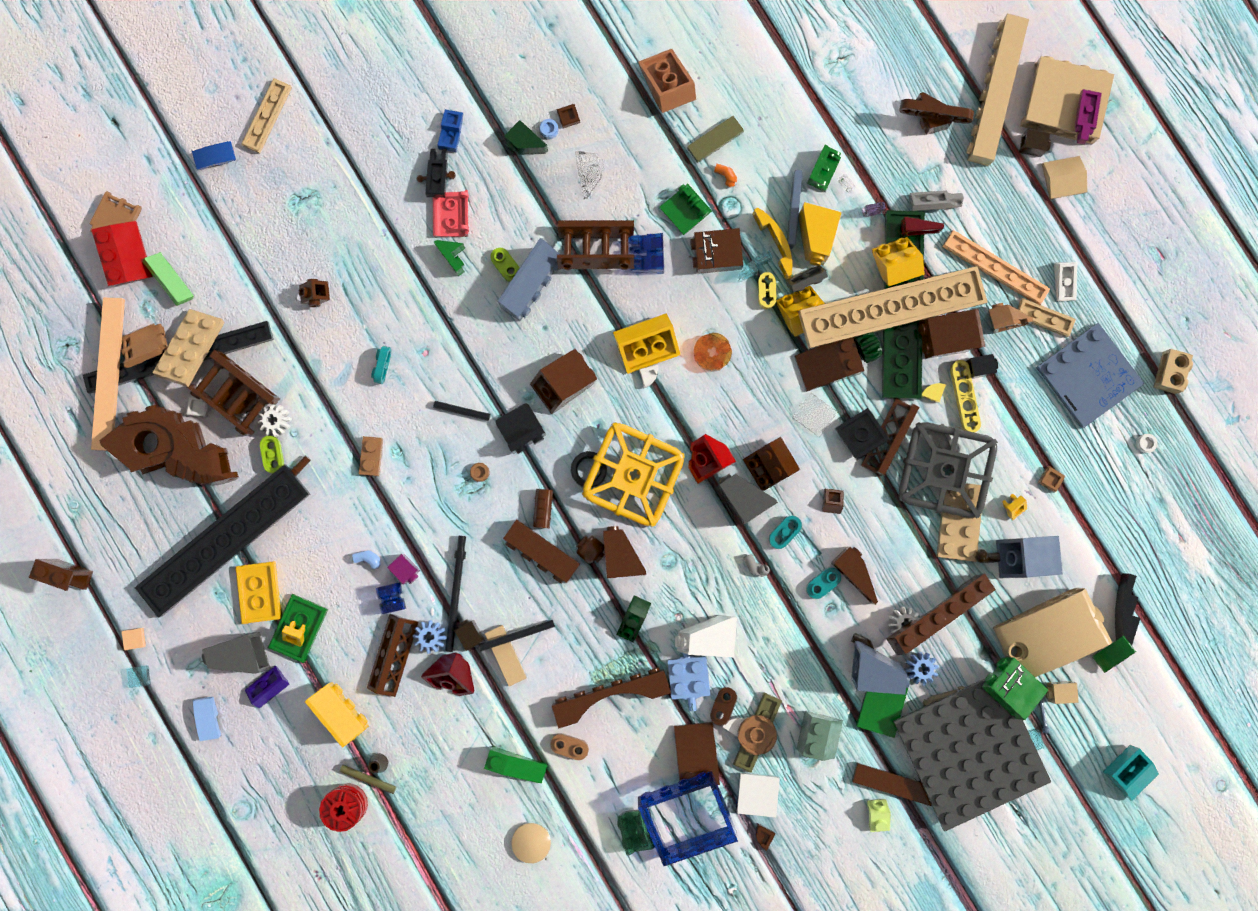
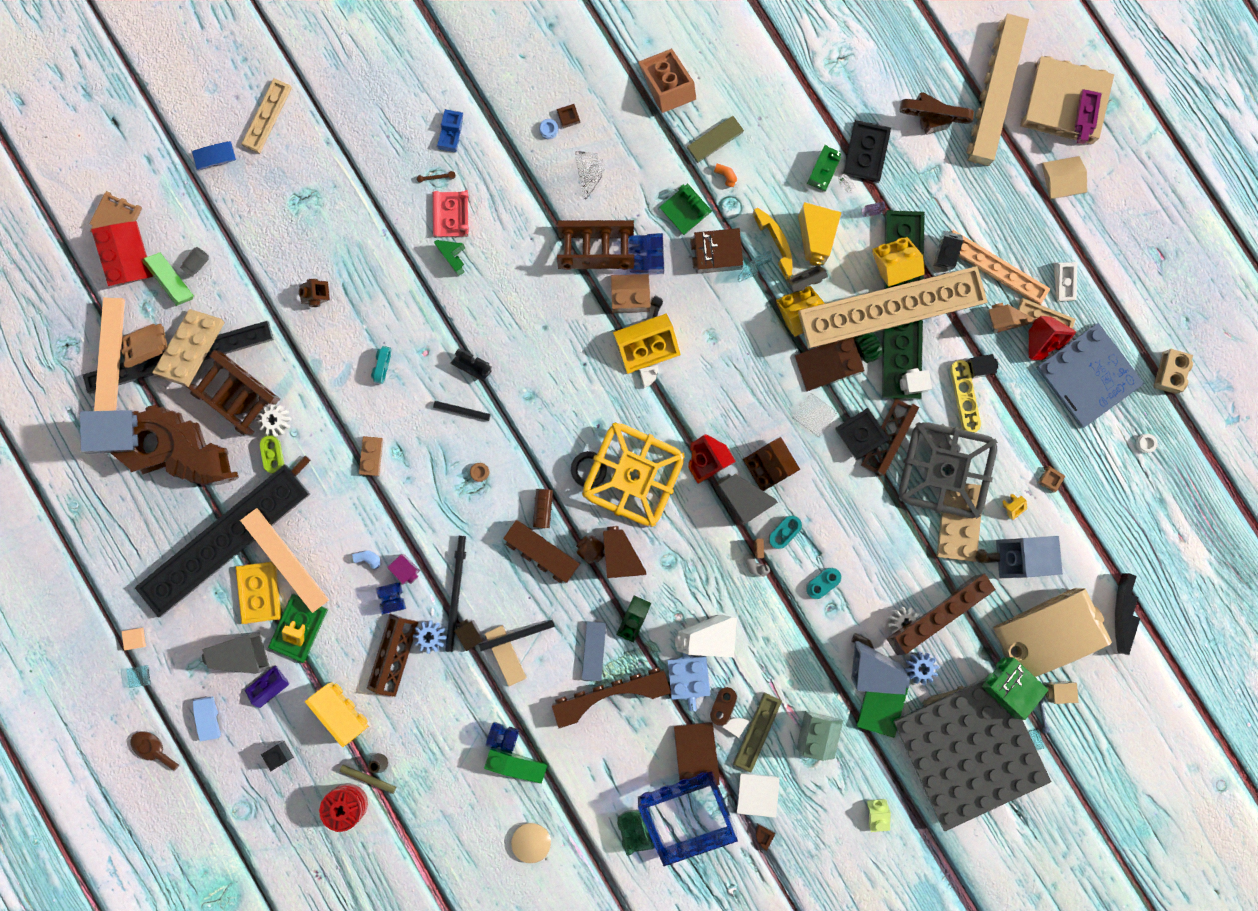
(60, 574): reddish brown panel -> none
(108, 431): none -> sand blue slope
(150, 748): none -> reddish brown piece
(194, 261): none -> dark grey piece
(197, 407): white tile -> none
(277, 756): none -> black brick
(284, 560): none -> light nougat tile
(437, 174): black hinge -> none
(451, 673): dark red slope -> none
(477, 368): none -> black hinge
(504, 264): lime plate -> none
(509, 740): none -> clear blue wheel
(520, 428): black bracket -> none
(524, 140): dark green slope -> none
(529, 280): sand blue slope -> none
(563, 380): reddish brown slope -> none
(569, 747): medium nougat plate -> none
(594, 651): none -> sand blue tile
(630, 293): none -> medium nougat slope
(657, 302): none -> black hand
(722, 347): clear orange plate -> none
(757, 734): medium nougat tile -> none
(759, 548): none -> medium nougat tile
(771, 290): light yellow beam -> none
(794, 208): sand blue tile -> none
(833, 501): reddish brown slope -> none
(855, 571): reddish brown slope -> none
(866, 151): none -> black tile
(890, 783): reddish brown tile -> none
(915, 226): dark red slope -> none
(915, 381): none -> white brick
(934, 392): light yellow tile -> none
(935, 200): light grey hinge -> none
(948, 250): none -> black torso
(951, 334): reddish brown slope -> none
(1035, 142): dark brown brick -> none
(1047, 336): none -> red slope
(1114, 654): green slope -> none
(1131, 772): teal slope -> none

